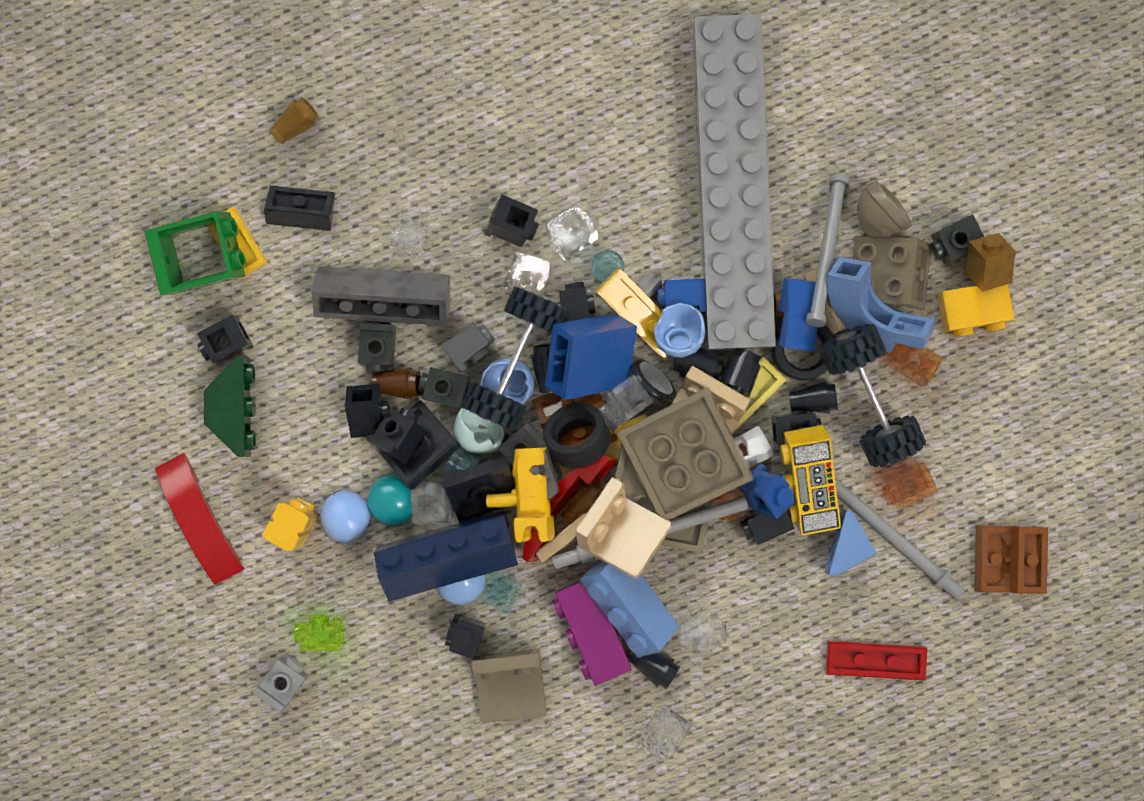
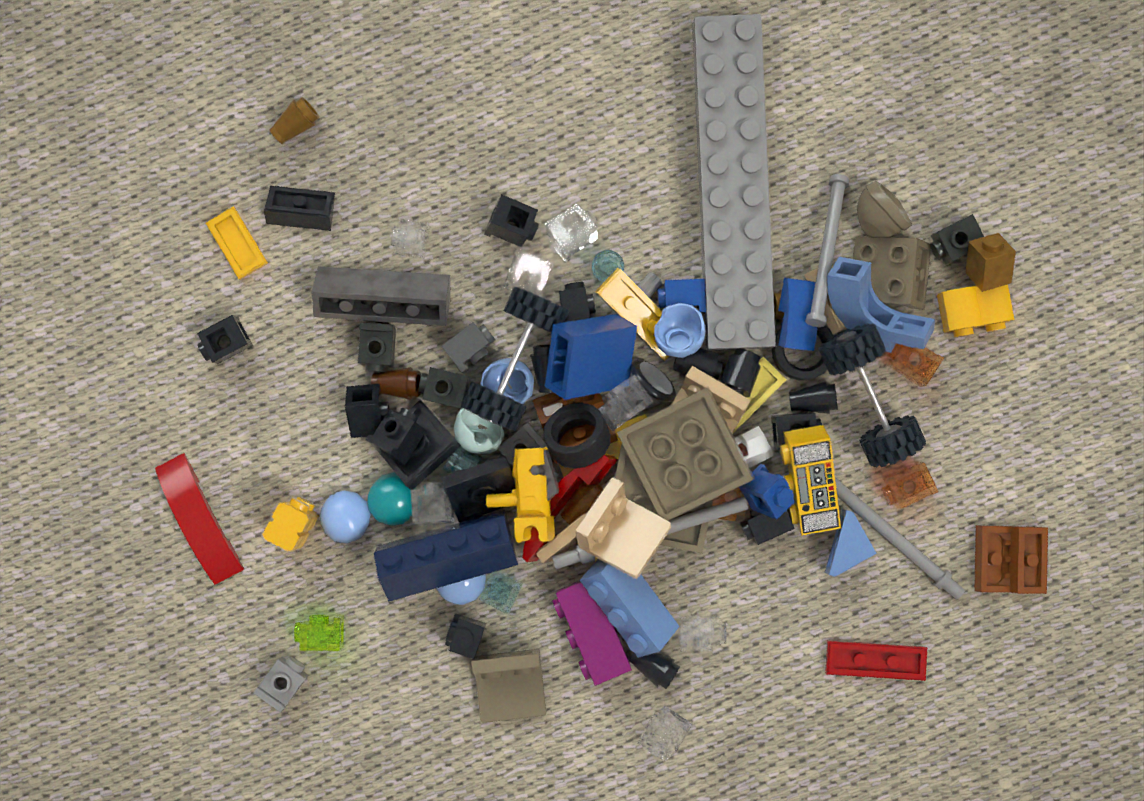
(166, 261): green window -> none
(230, 407): dark green slope -> none

